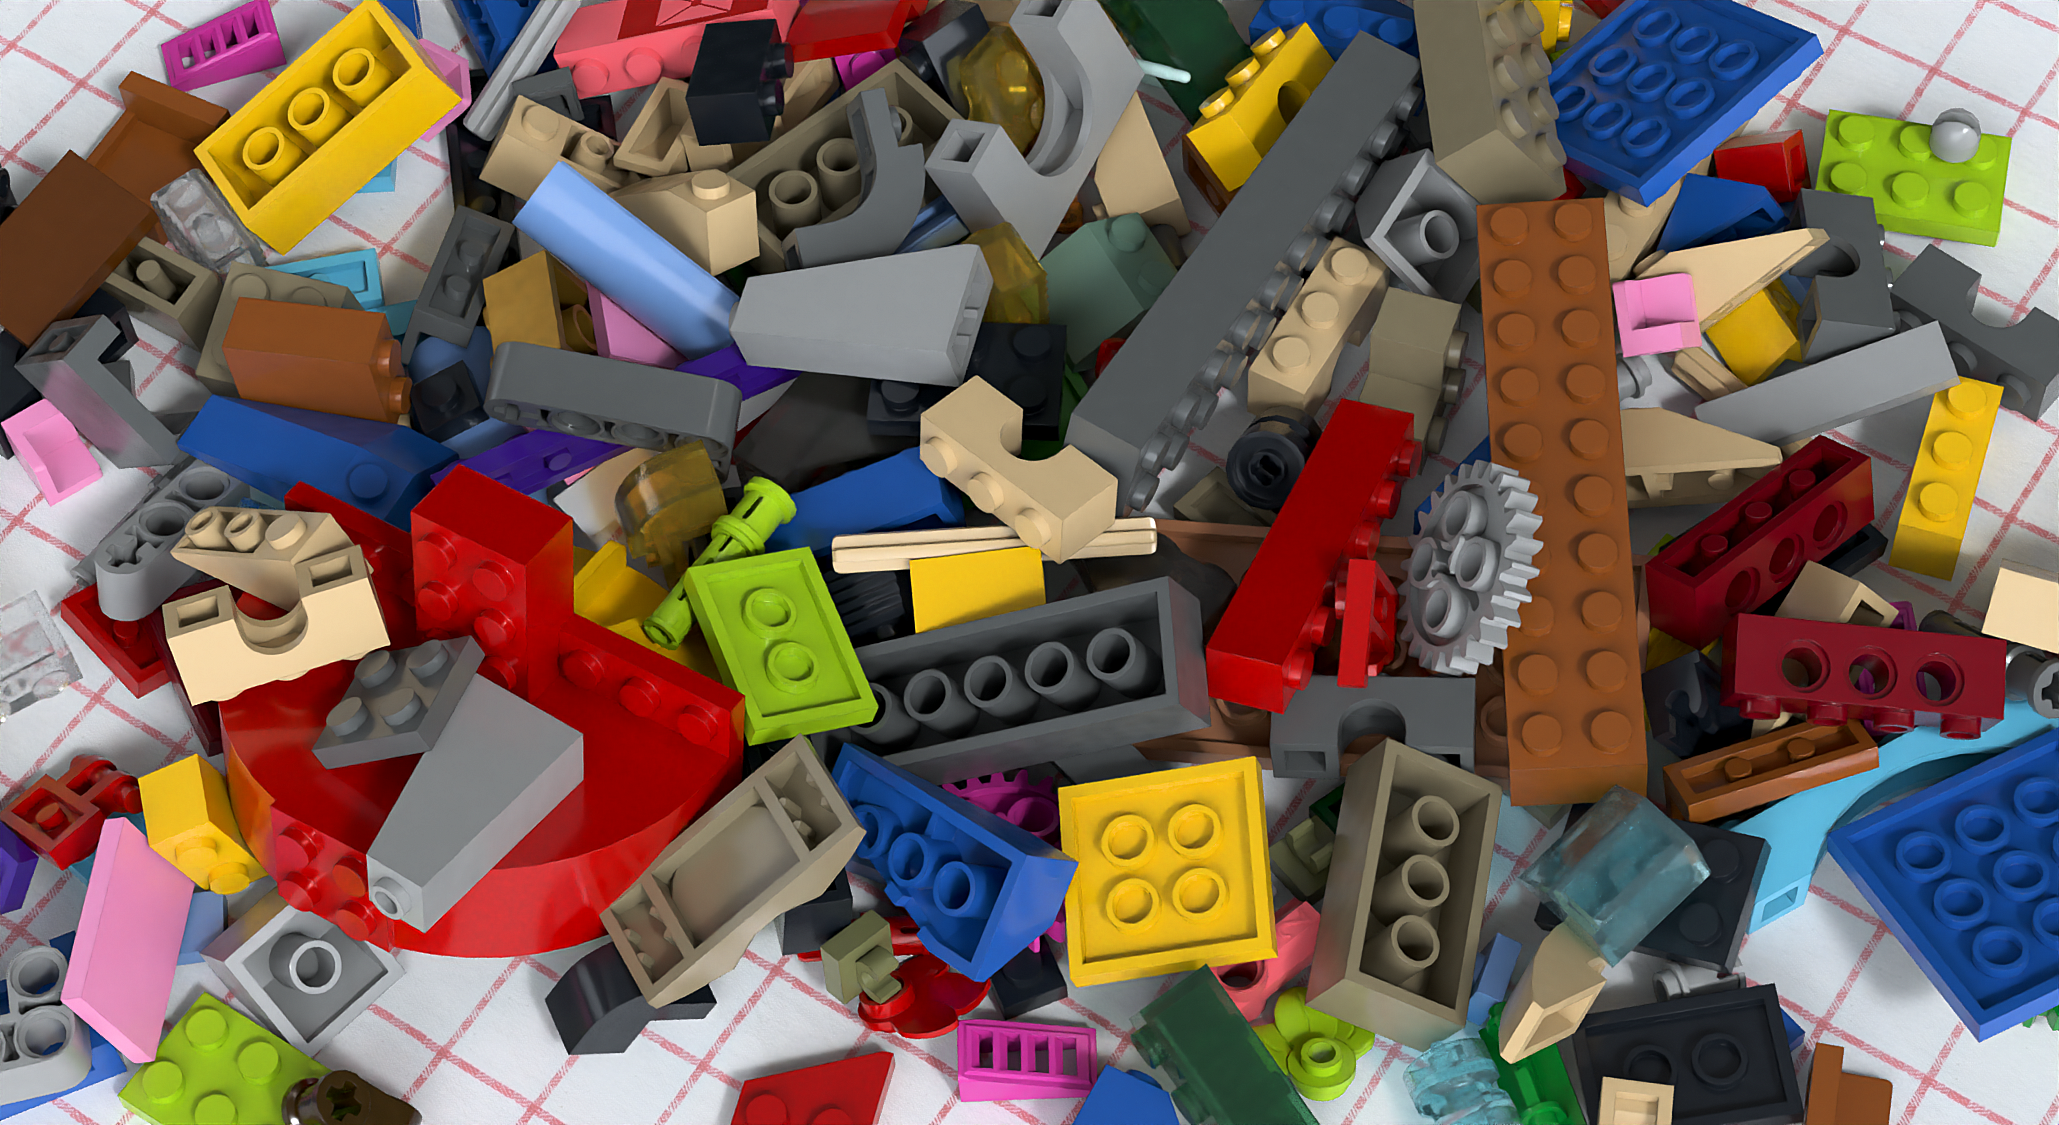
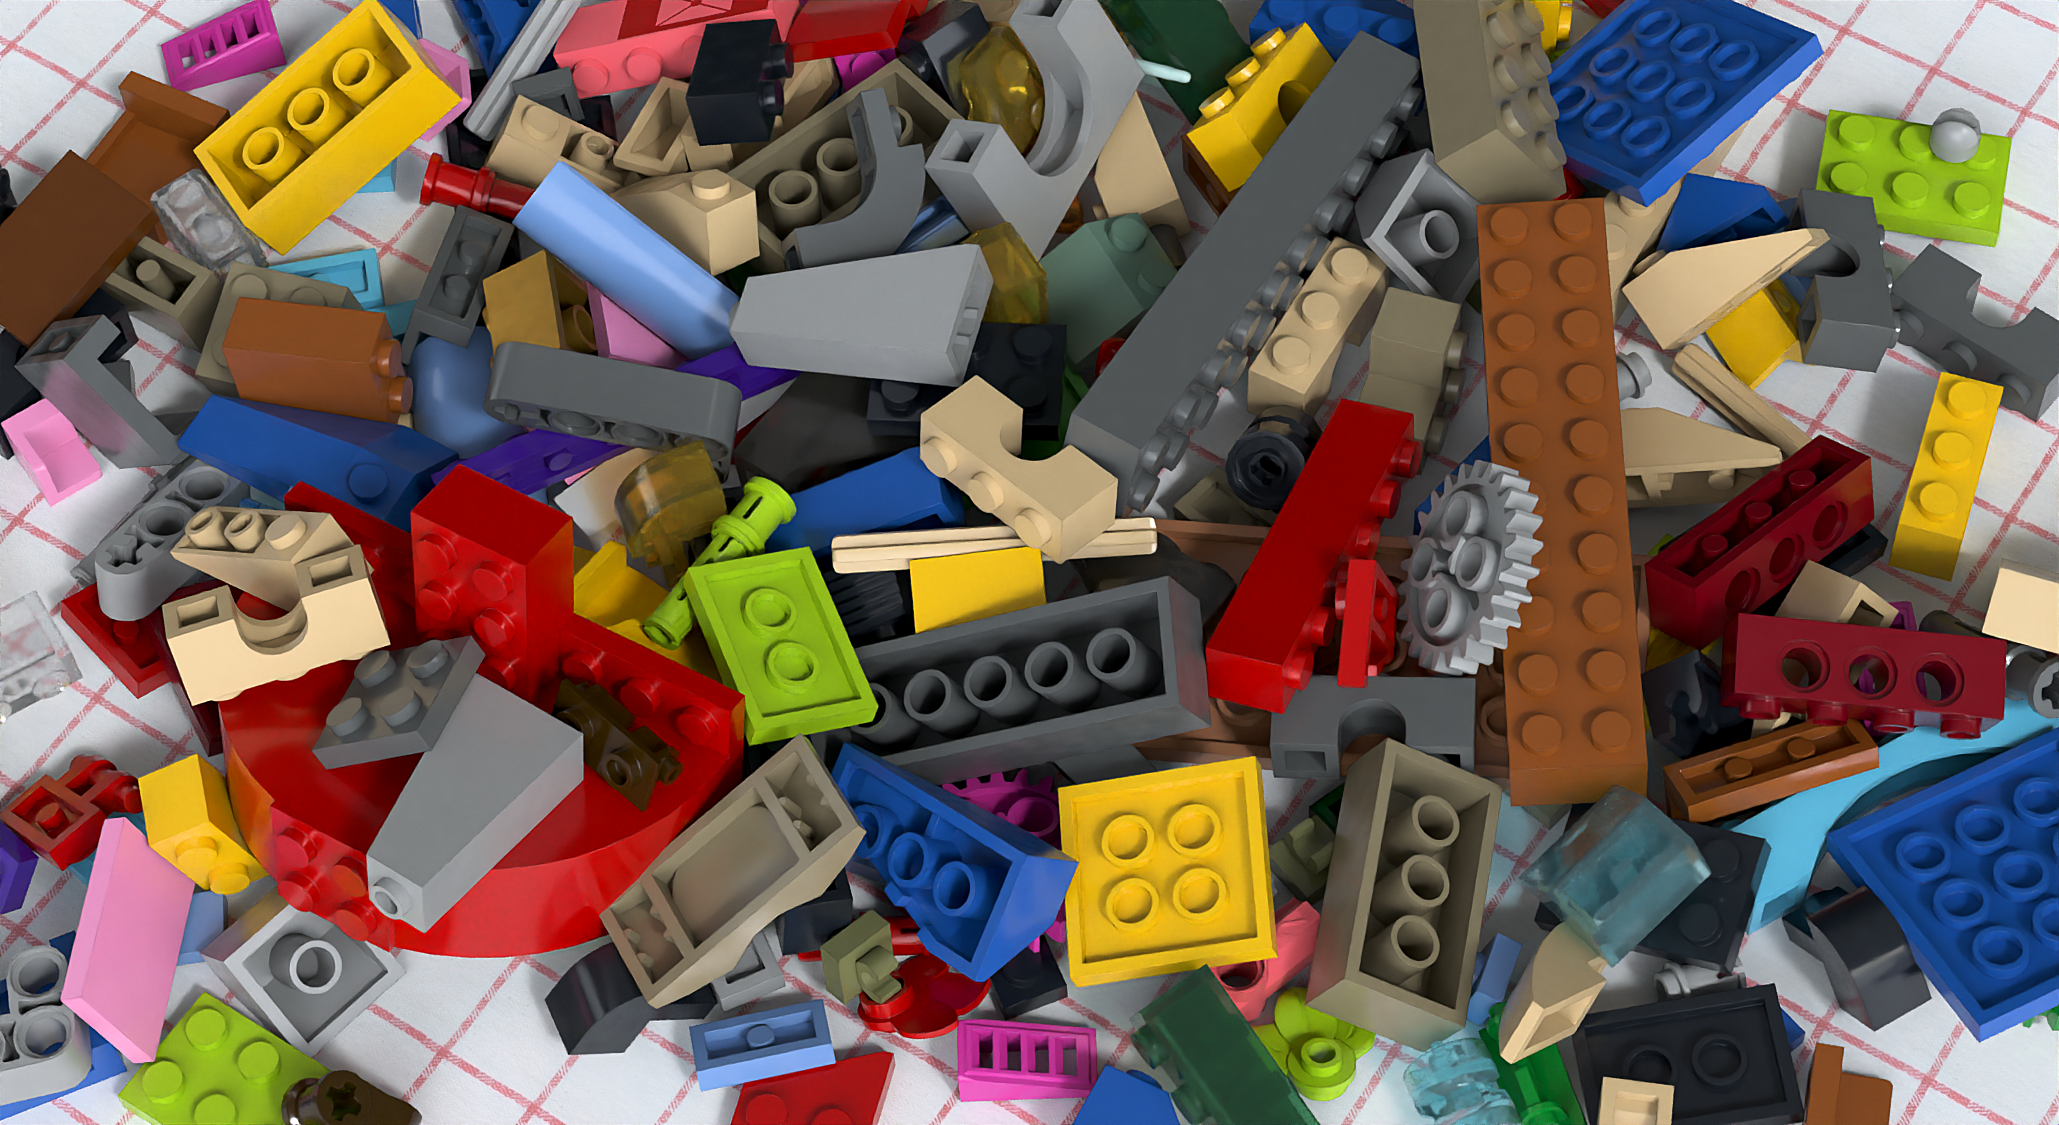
(448, 402): black plate -> none
(472, 188): none -> red pin
(624, 759): none -> dark brown hinge
(752, 977): none -> light grey plate
(761, 1045): none -> medium blue plate
(1657, 315): bright pink panel -> none
(1766, 160): red panel -> none
(1838, 389): light grey tile -> none
(1861, 953): none -> black brick

